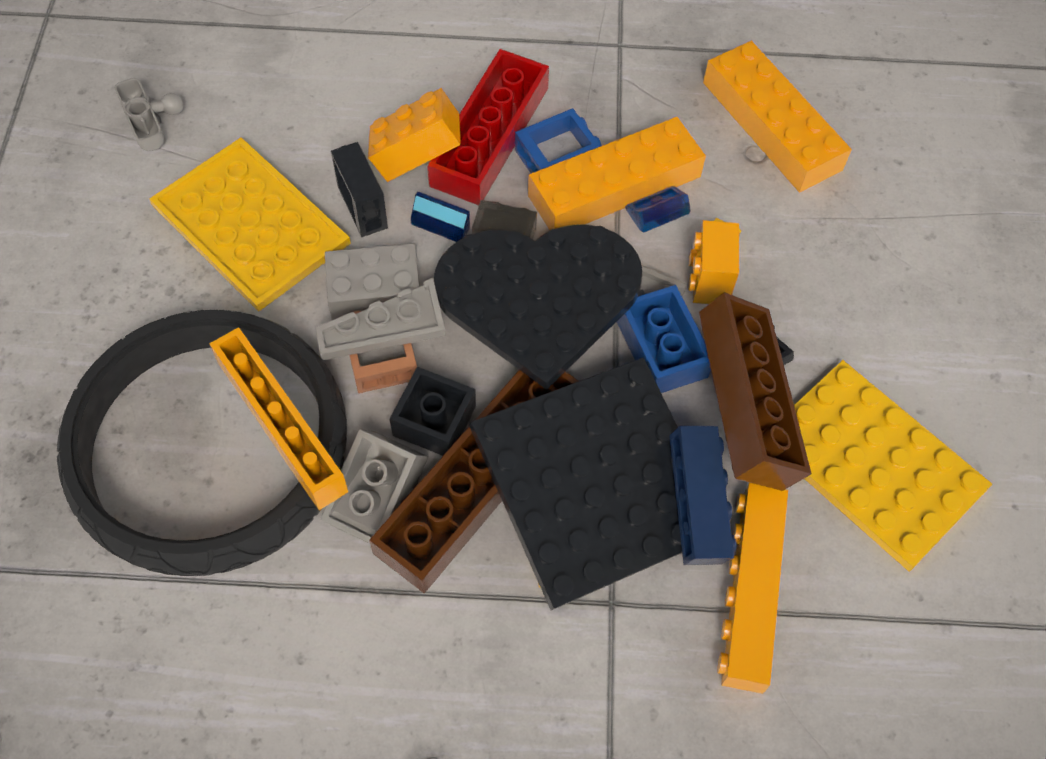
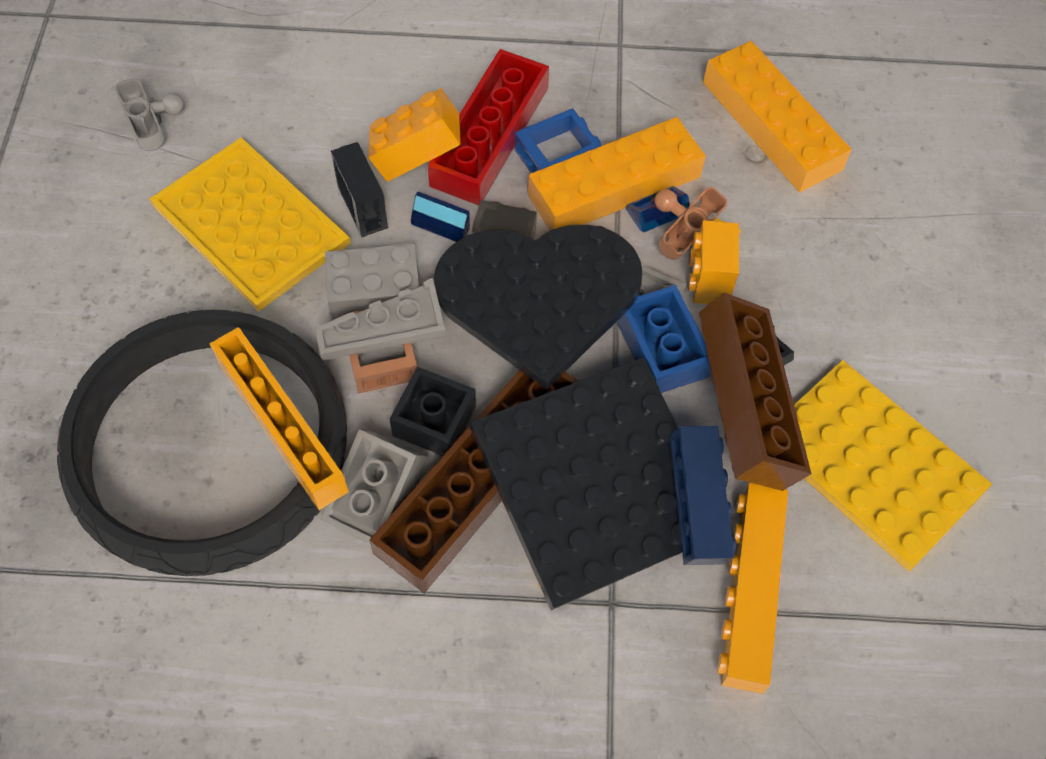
(681, 233): none -> nougat piece

